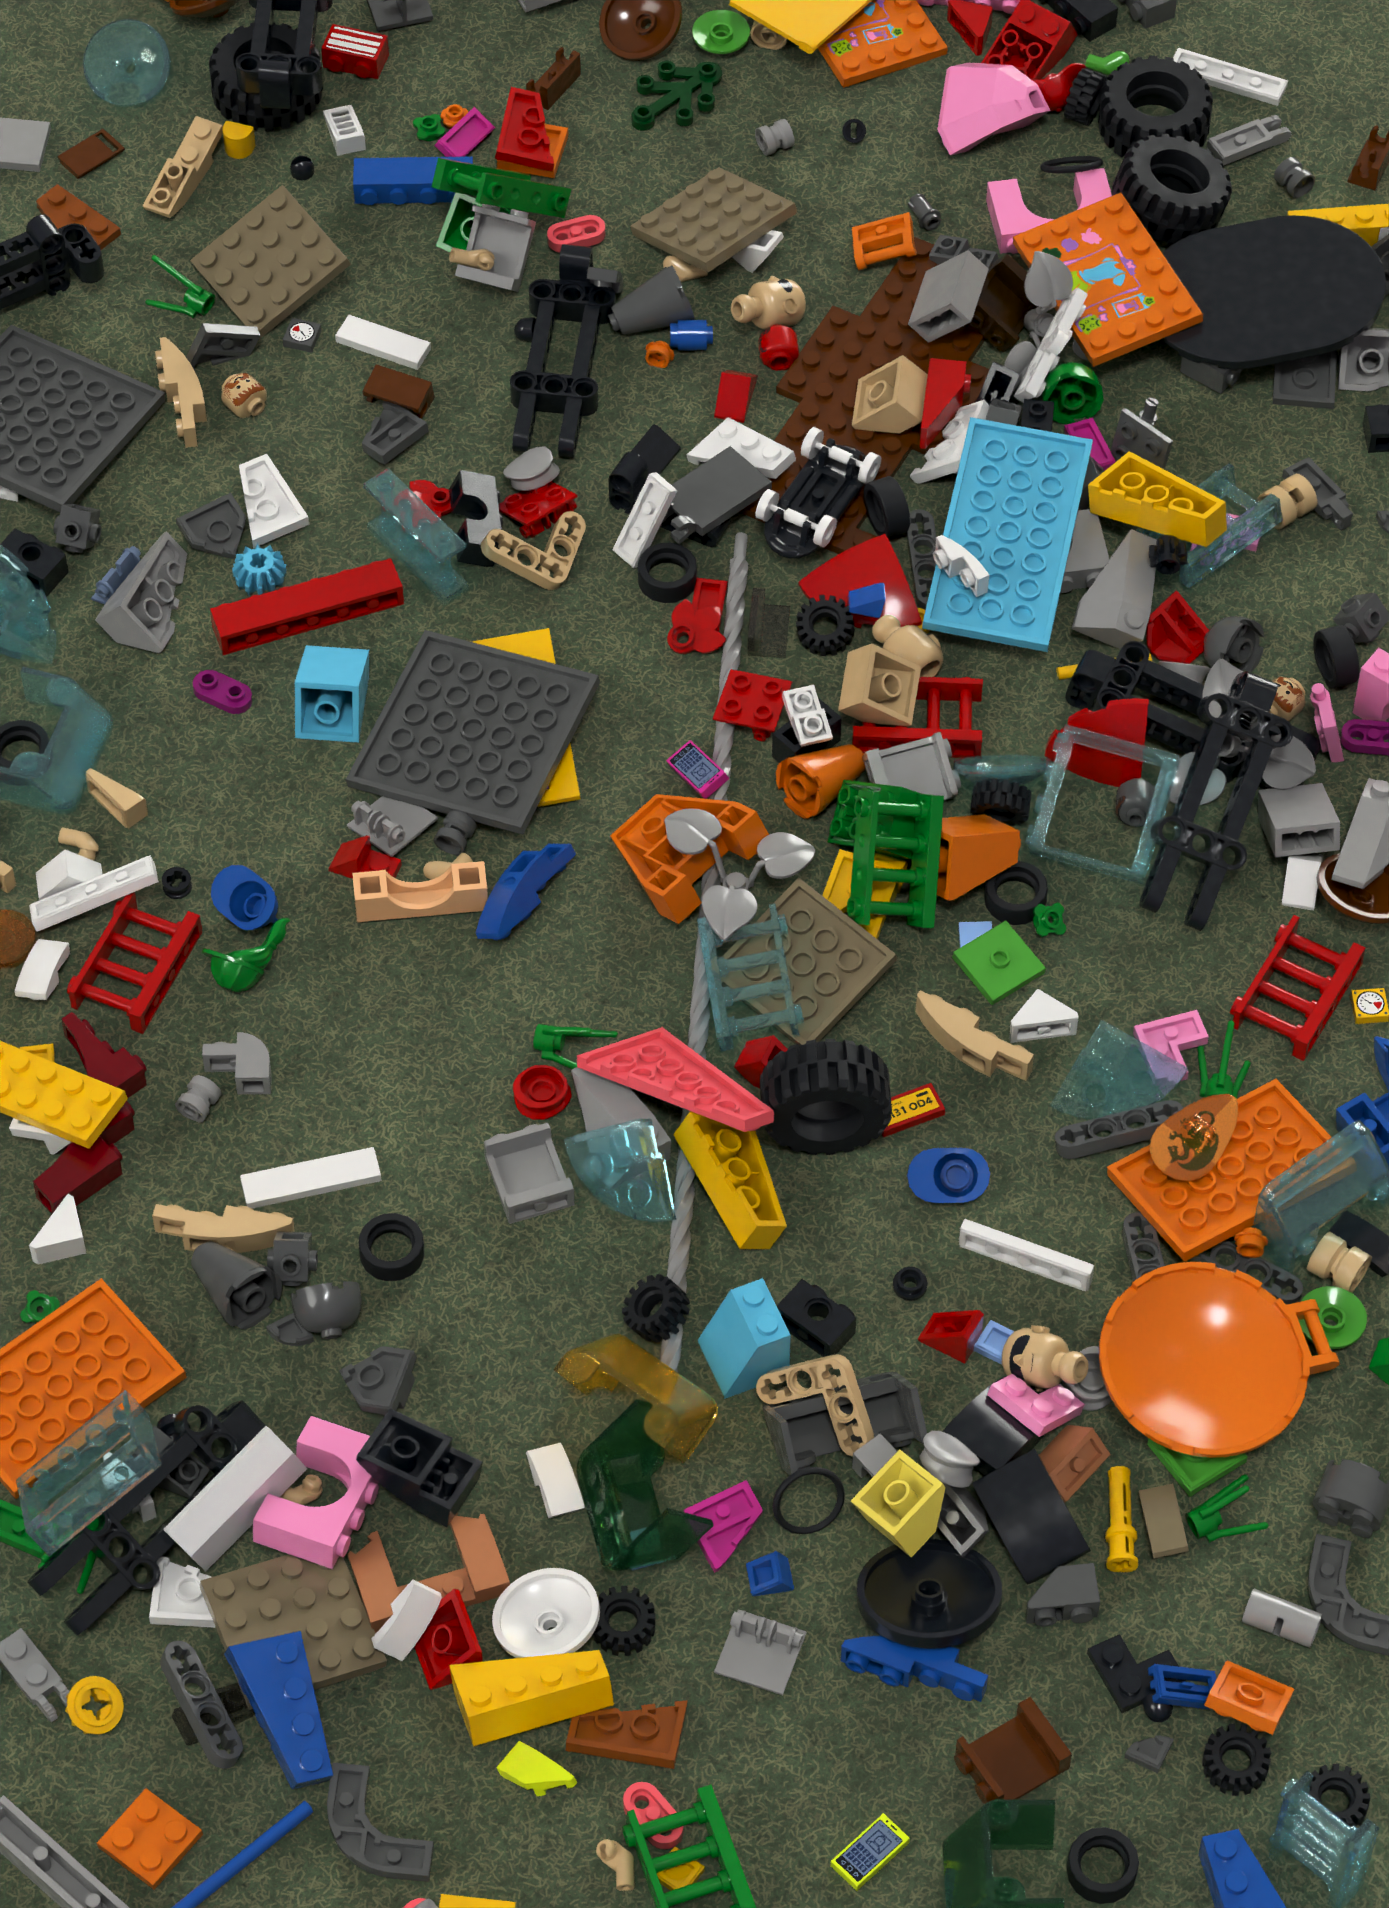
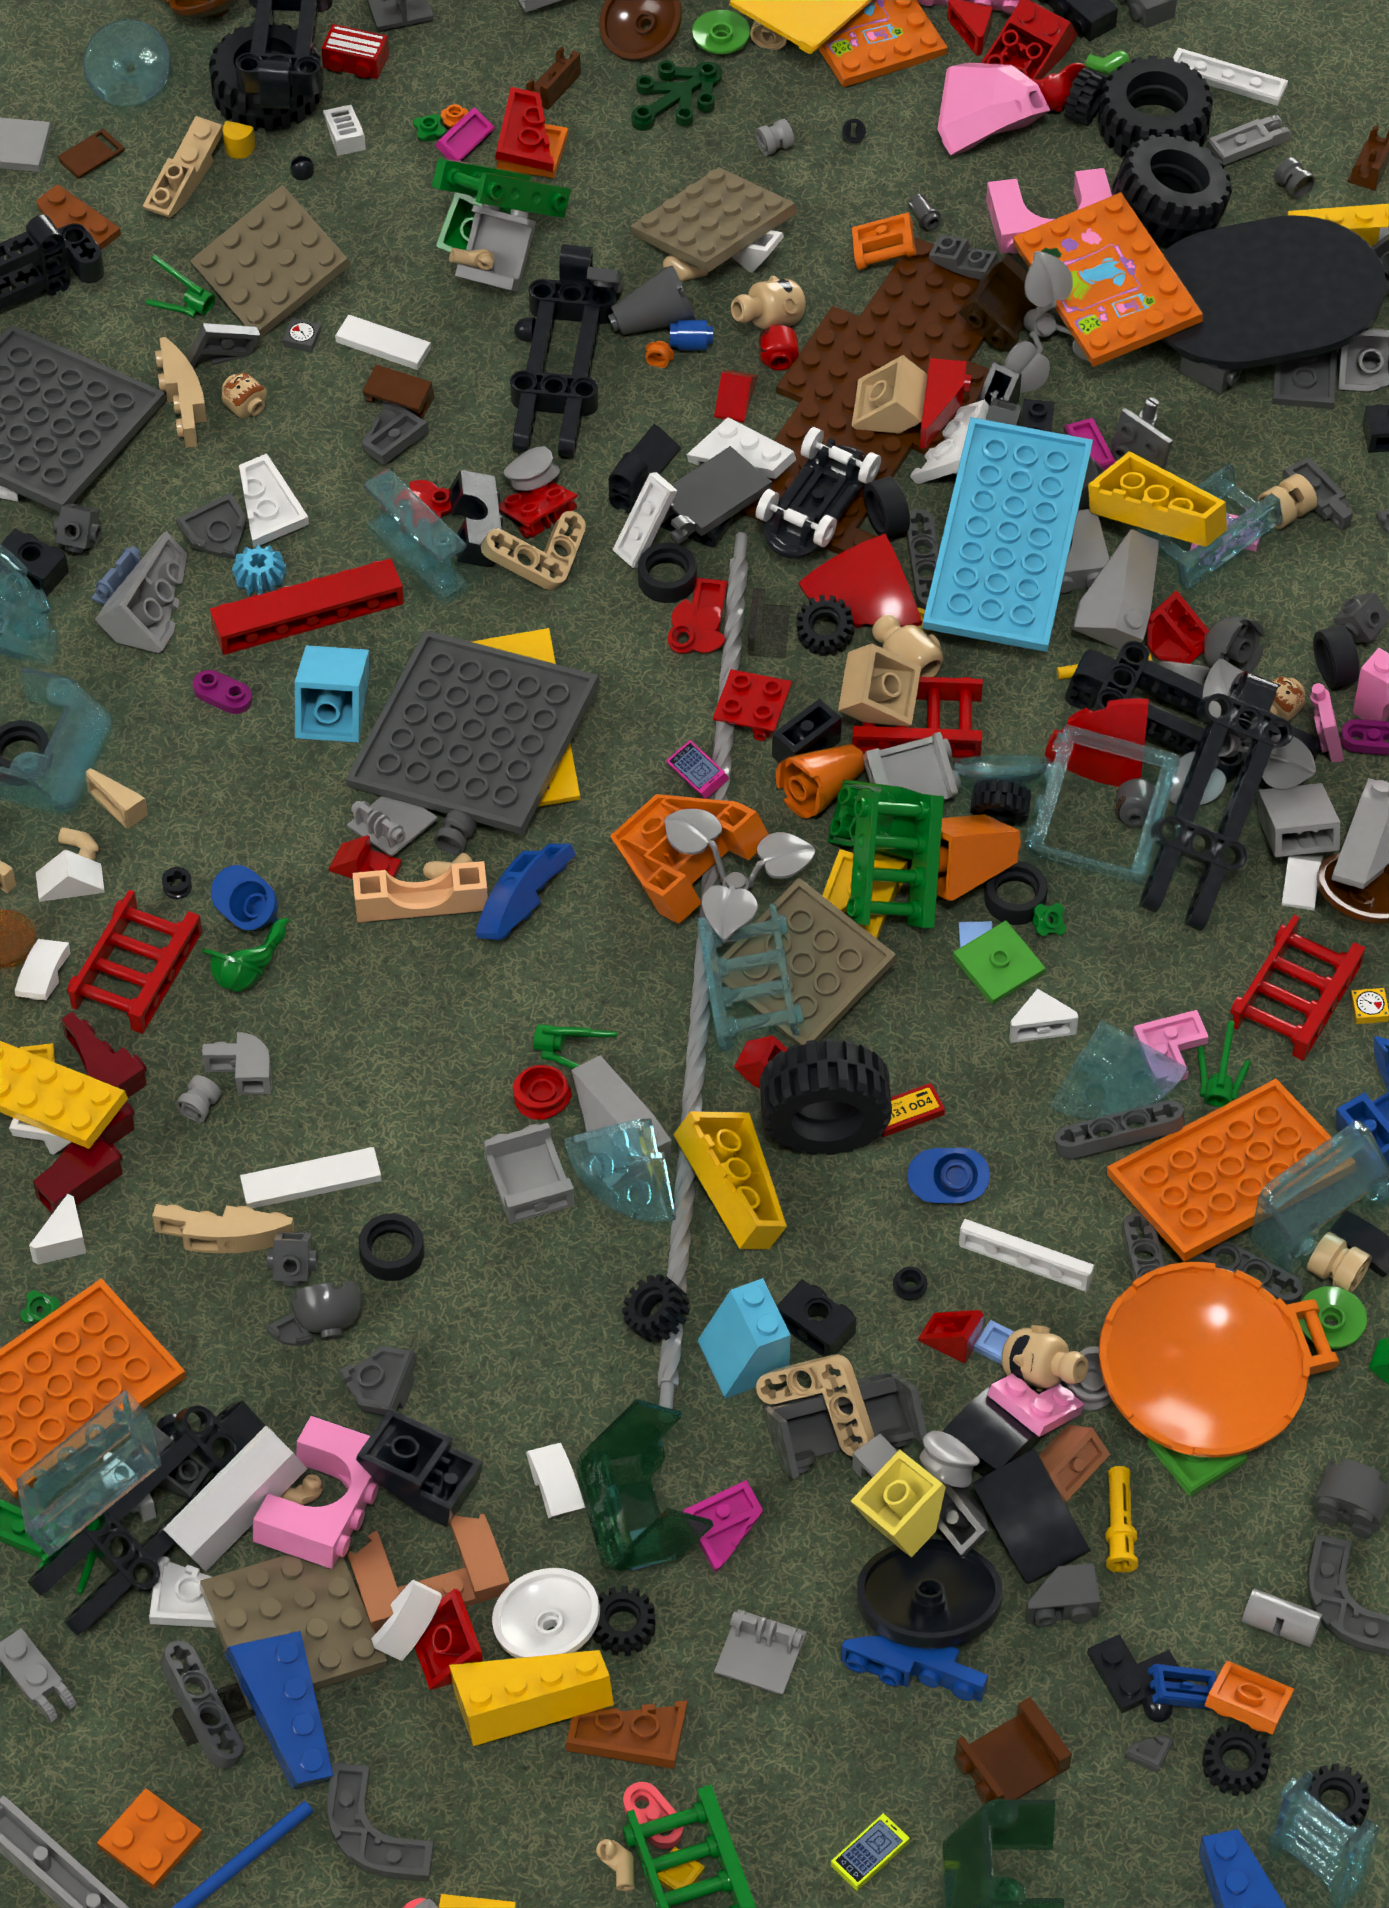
(93, 893): white tile -> none
(102, 1691): yellow gear -> none
(236, 1284): dark grey cone -> none
(399, 180): blue brick -> none
(533, 1770): neon yellow slope -> none
(575, 232): coral plate -> none
(677, 1074): coral wing -> none
(679, 1409): clear yellow windscreen -> none
(769, 1574): blue slope -> none
(800, 1473): black tyre -> none
(806, 715): white slope -> none
(867, 600): blue slope -> none
(948, 296): light grey brick -> none
(958, 560): white slope -> none
(960, 1035): tan slope -> none
(1051, 165): black tyre -> none
(1051, 345): white hinge -> none
(1074, 391): green cylinder -> none
(1096, 1891): black tyre -> none
(1163, 1520): dark tan slope -> none
(1168, 554): black gear -> none
(1195, 1137): clear orange shield -> none
(1206, 1518): green plant -> none
(1250, 1242): orange plate -> none

